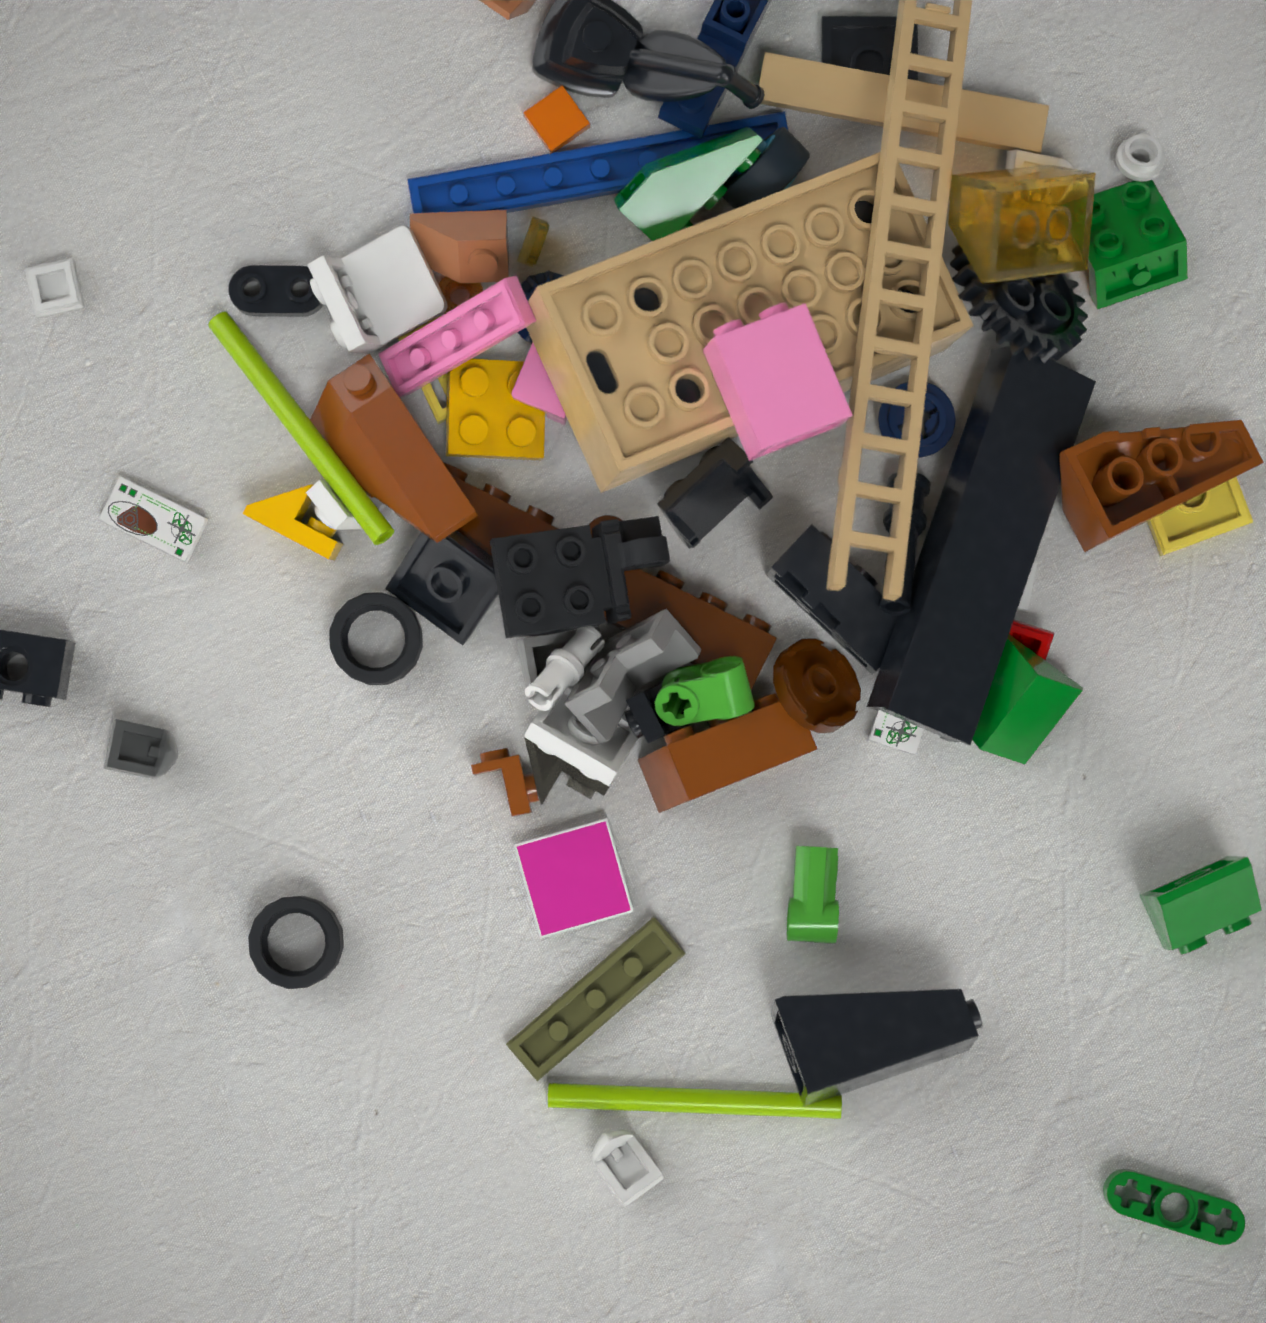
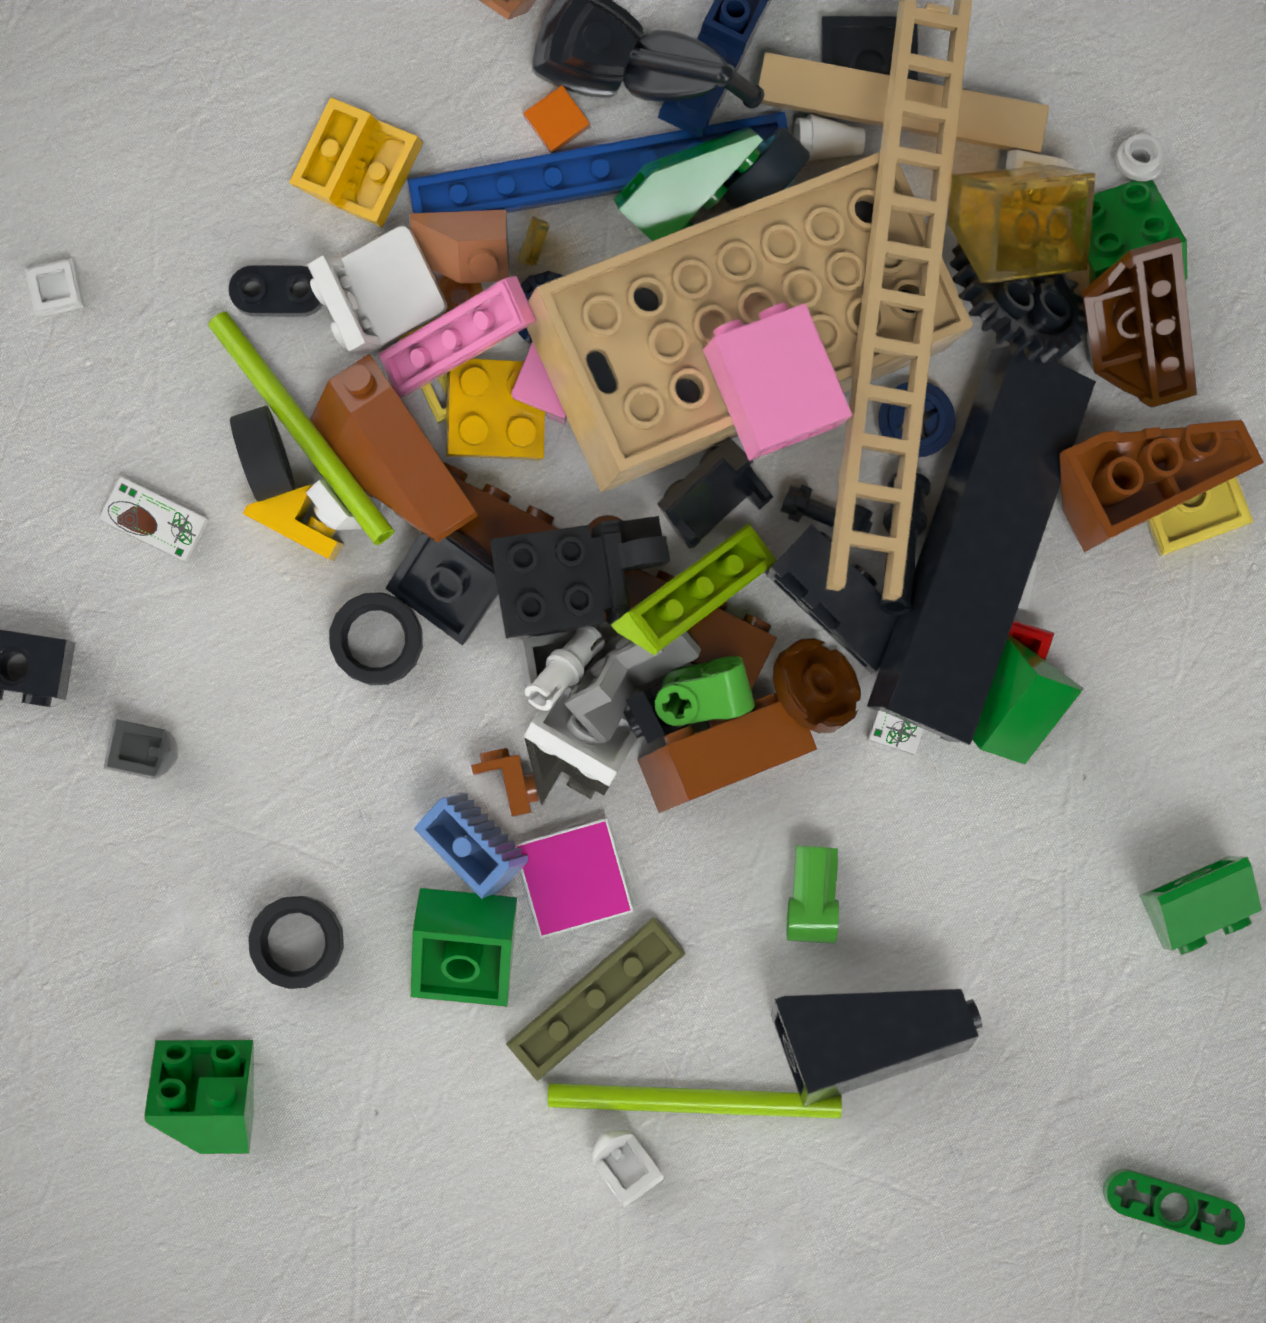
(203, 1094): none -> green slope
(262, 453): none -> black tyre
(356, 162): none -> yellow slope
(463, 947): none -> green slope
(471, 844): none -> medium blue brick
(696, 591): none -> lime slope
(799, 504): none -> black bar
(828, 138): none -> white cone
(1142, 325): none -> reddish brown wedge

